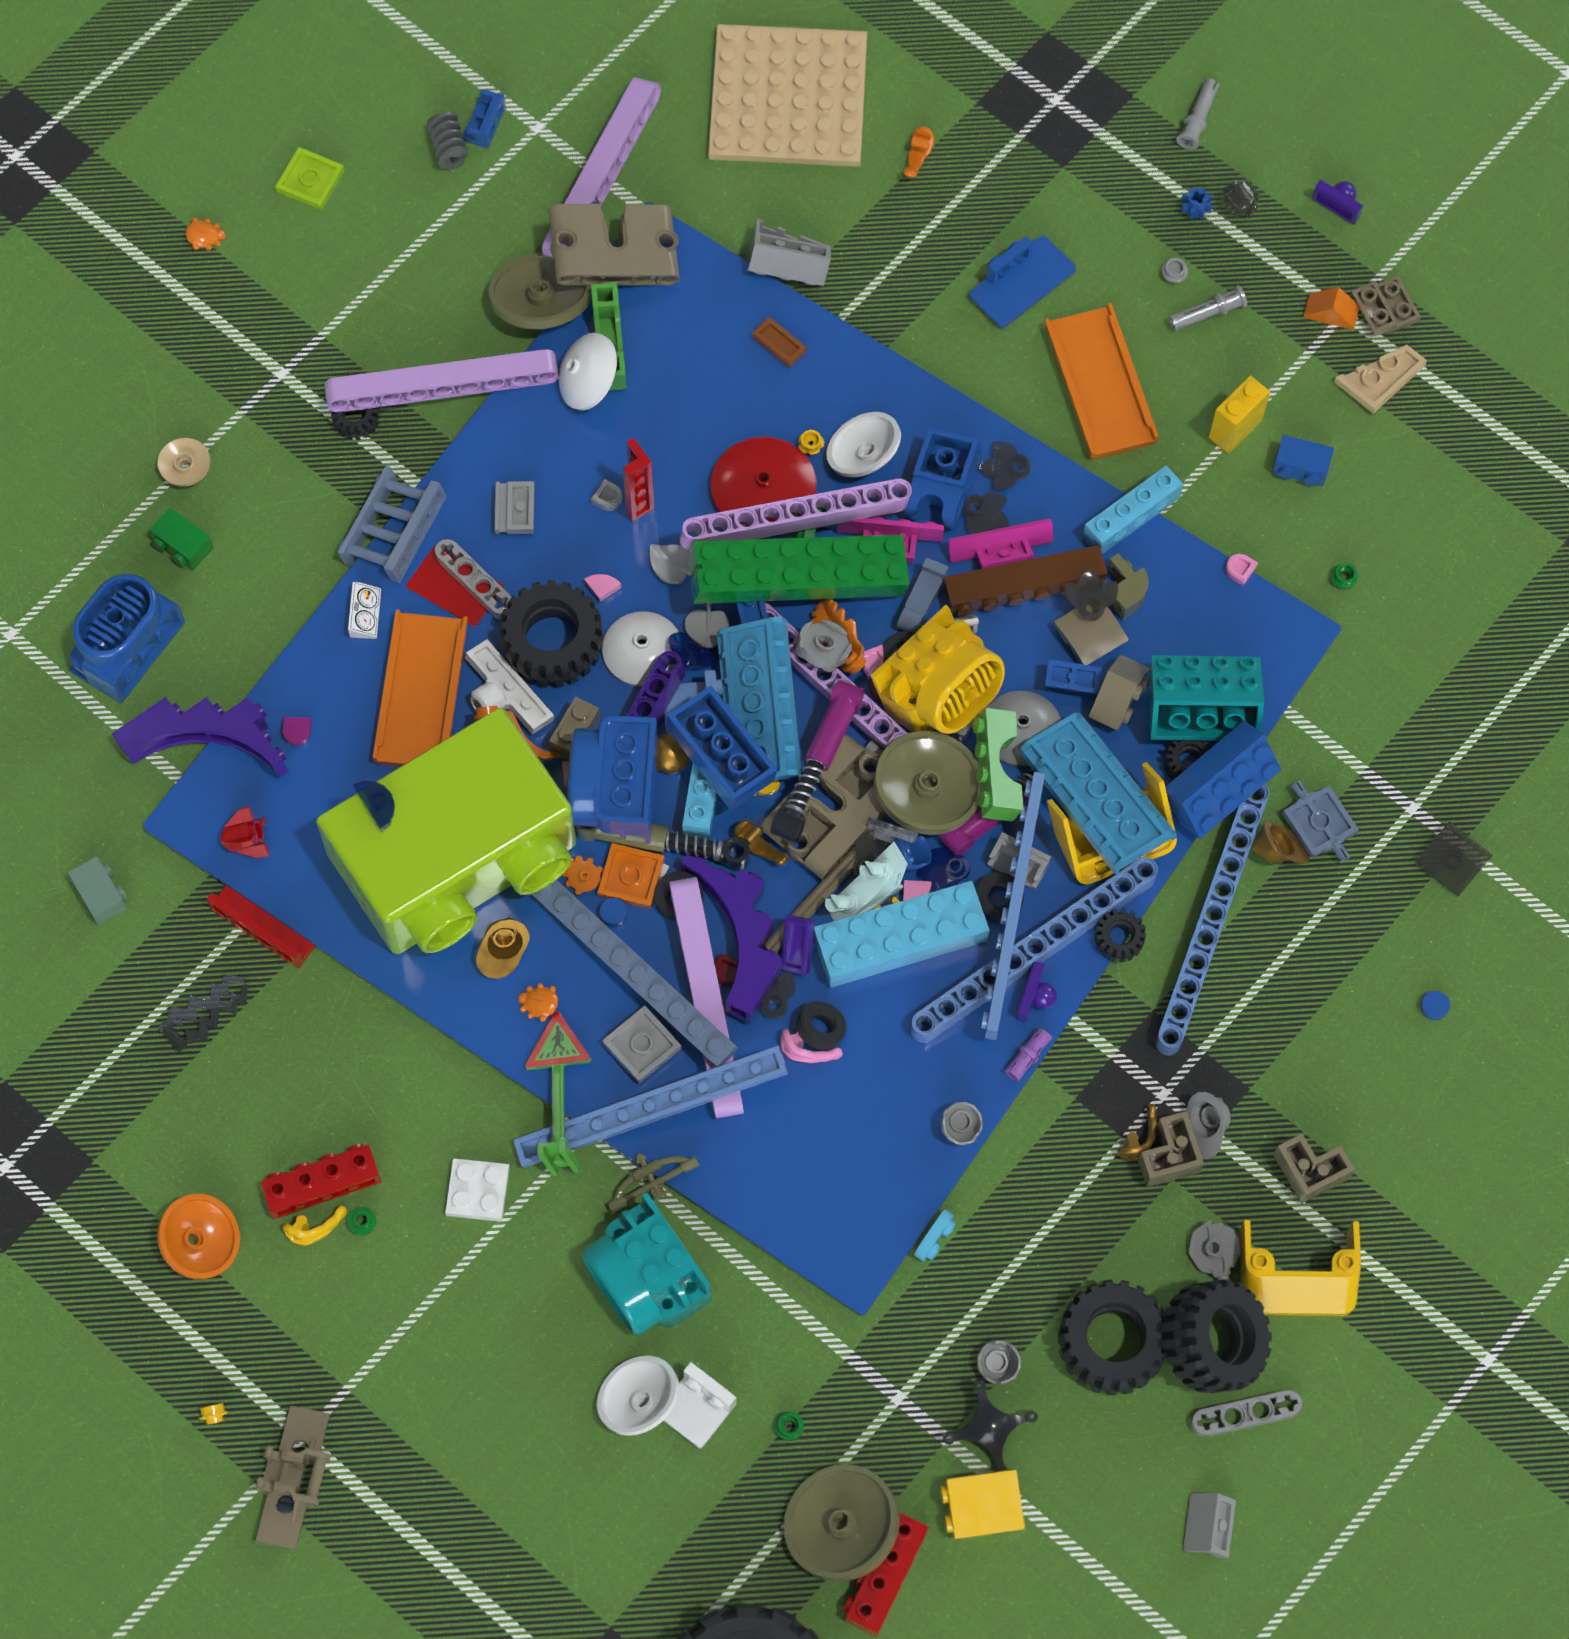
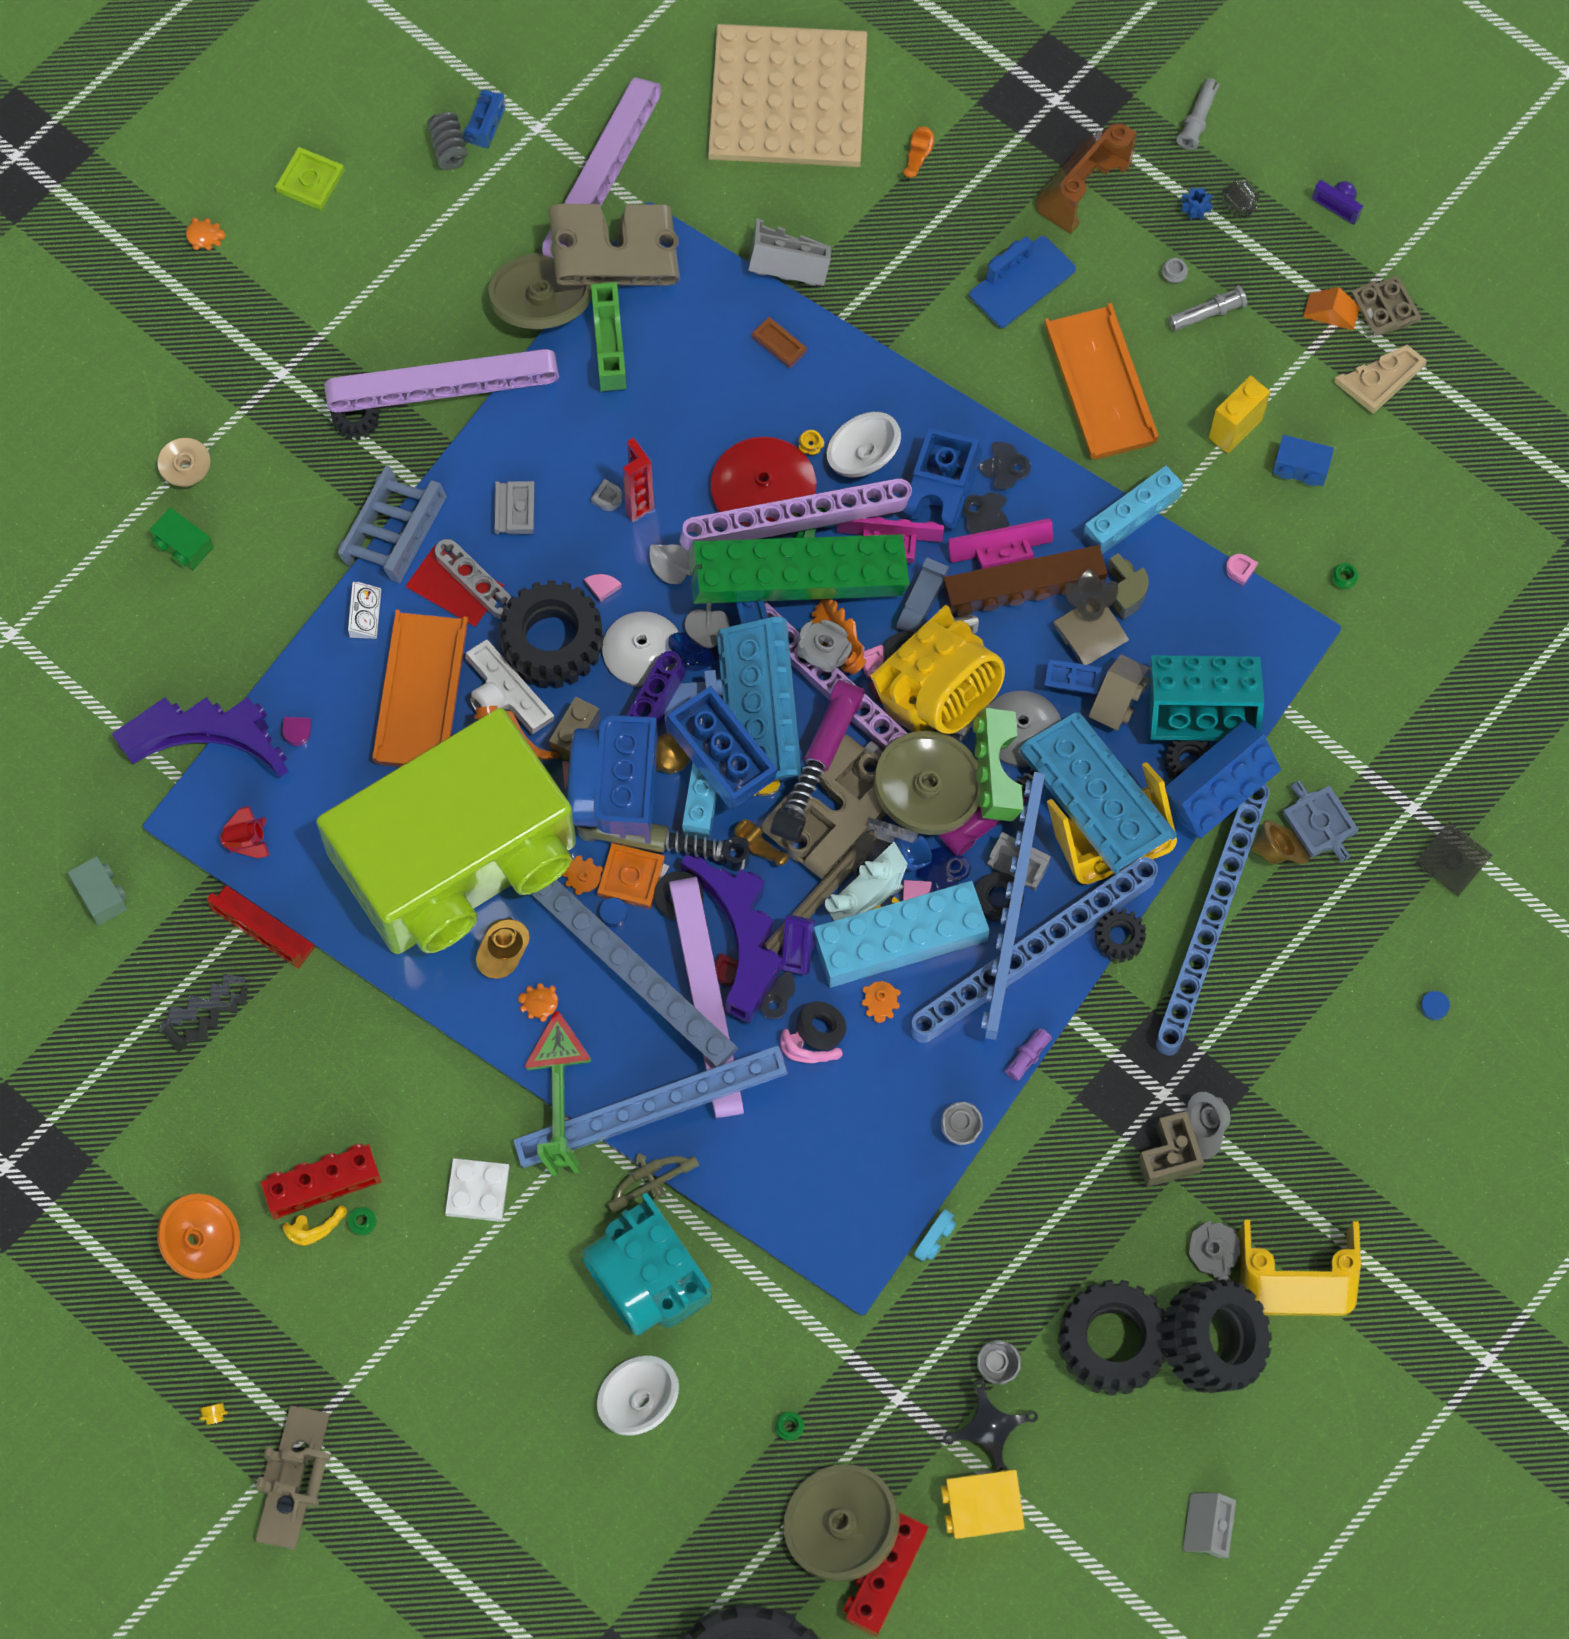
(120, 653): blue brick -> none
(377, 801): clear blue plate -> none
(587, 371): white dish -> none
(641, 1044): light grey plate -> none
(699, 1406): white bracket -> none
(881, 1000): none -> orange piece
(1039, 994): dark purple tile -> none
(1102, 151): none -> dark orange windscreen
(1132, 1148): pearl gold piece -> none
(1245, 1410): light grey beam -> none
(1309, 1174): dark tan brick -> none

